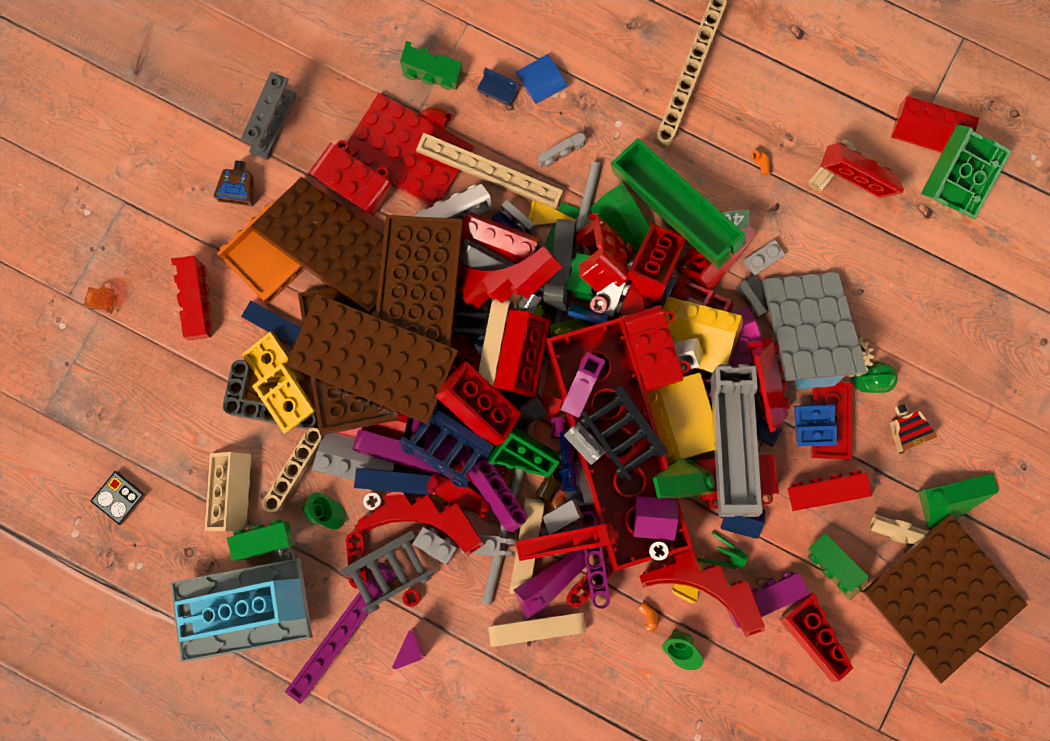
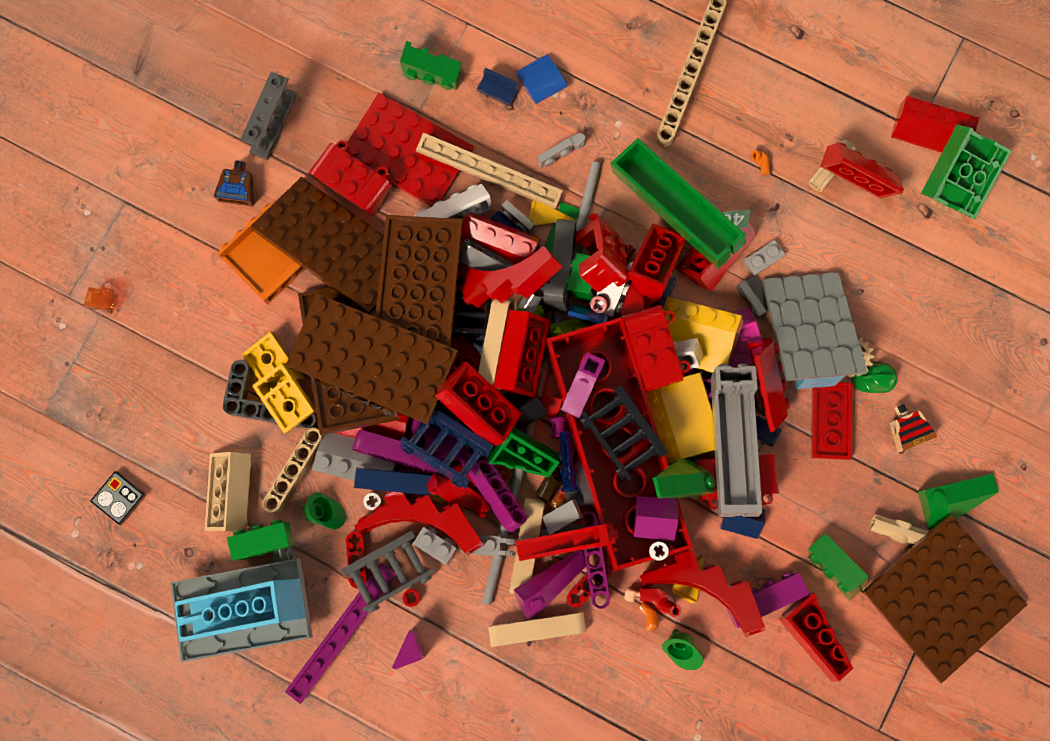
(193, 297): red wedge -> none
(271, 323): dark blue tile -> none
(437, 116): red brick -> none
(584, 443): light grey hinge -> none
(622, 215): green wedge -> none
(662, 601): none -> red arm
(699, 295): red slope -> none
(736, 556): green plant -> none
(815, 425): blue slope -> none
(829, 492): red wedge -> none

